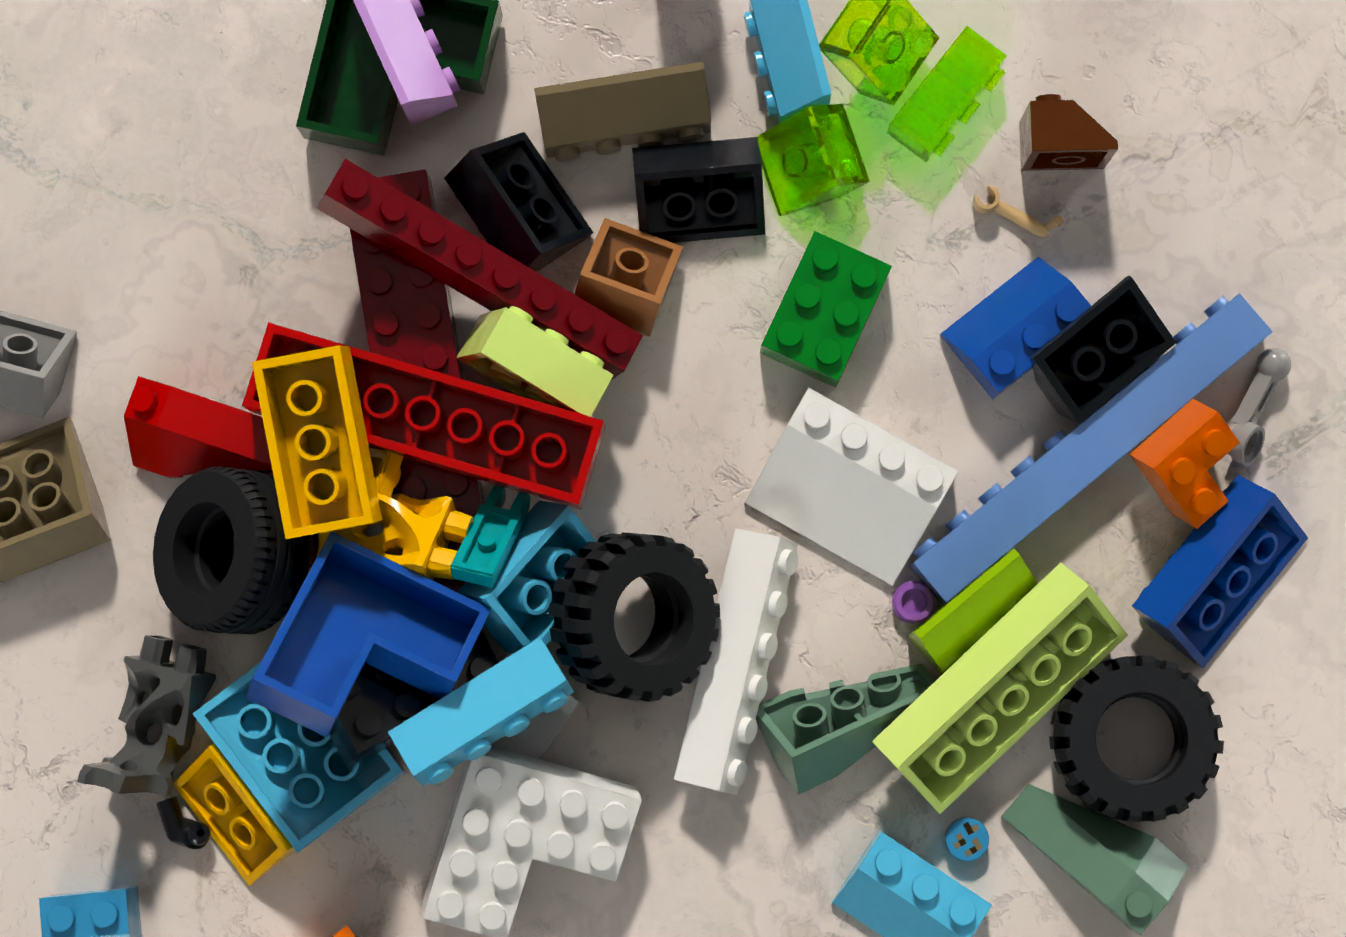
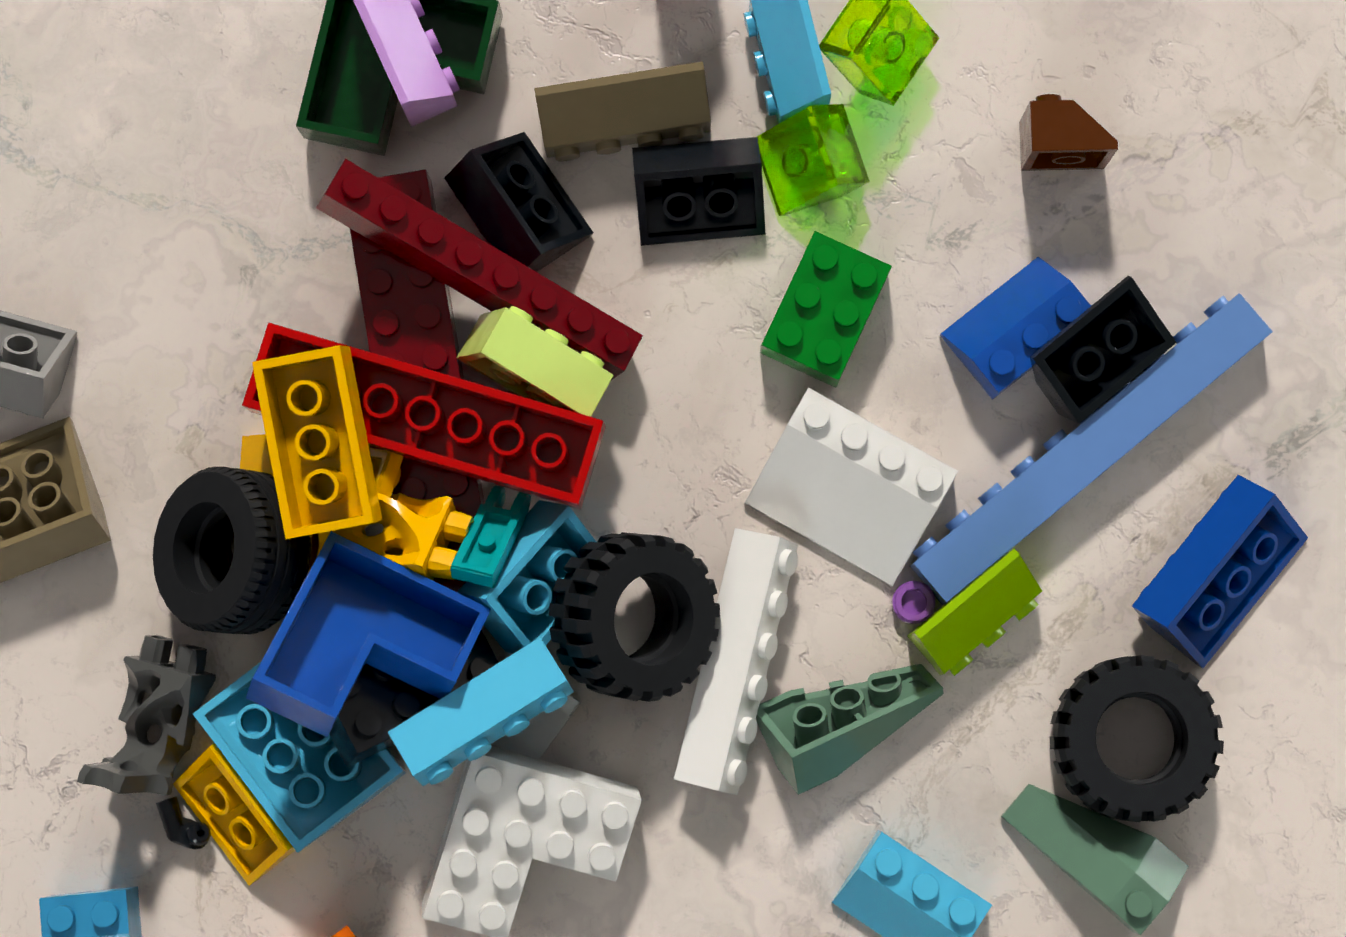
(186, 433): red wedge -> none
(628, 274): medium nougat slope -> none
(948, 95): clear neon green brick -> none
(966, 839): dark azure tile -> none
(1000, 687): yellowish green brick -> none
(1015, 215): tan piece -> none
(1179, 460): orange brick -> none
(1272, 367): light grey piece -> none

